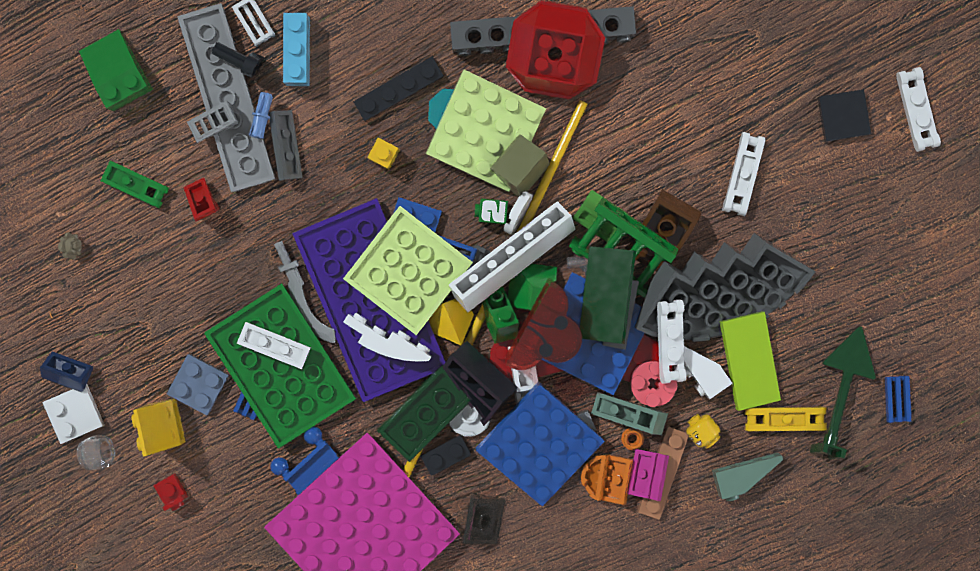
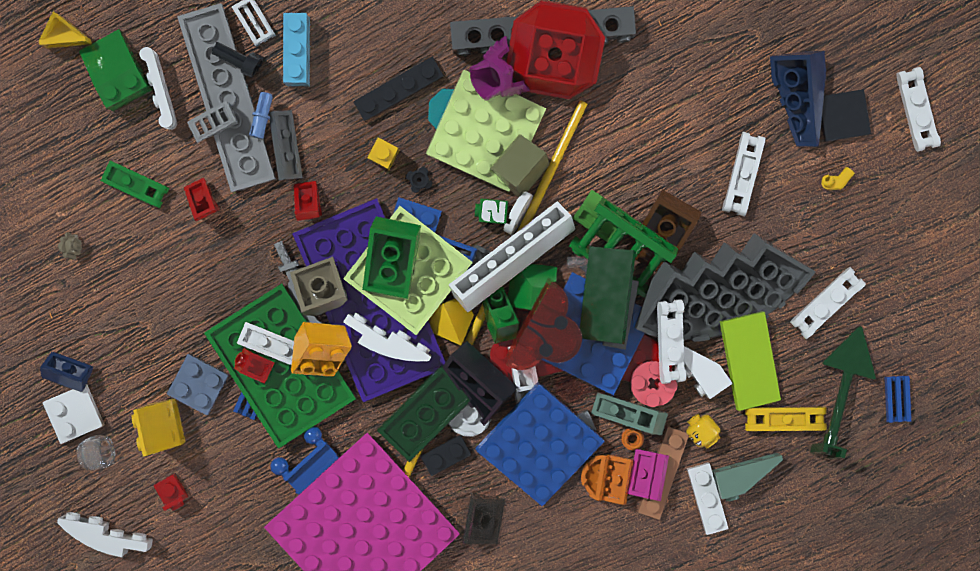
(62, 33): none -> yellow slope
(95, 534): none -> white slope
(157, 80): none -> white plate
(253, 365): none -> red bracket
(307, 201): none -> red slope
(319, 287): none -> dark tan slope
(319, 349): none -> light orange slope
(391, 257): none -> green slope
(413, 176): none -> black plate
(494, 75): none -> magenta helmet
(707, 498): none -> white plate
(801, 87): none -> dark blue wedge
(827, 302): none -> white plate
(837, 182): none -> yellow arm

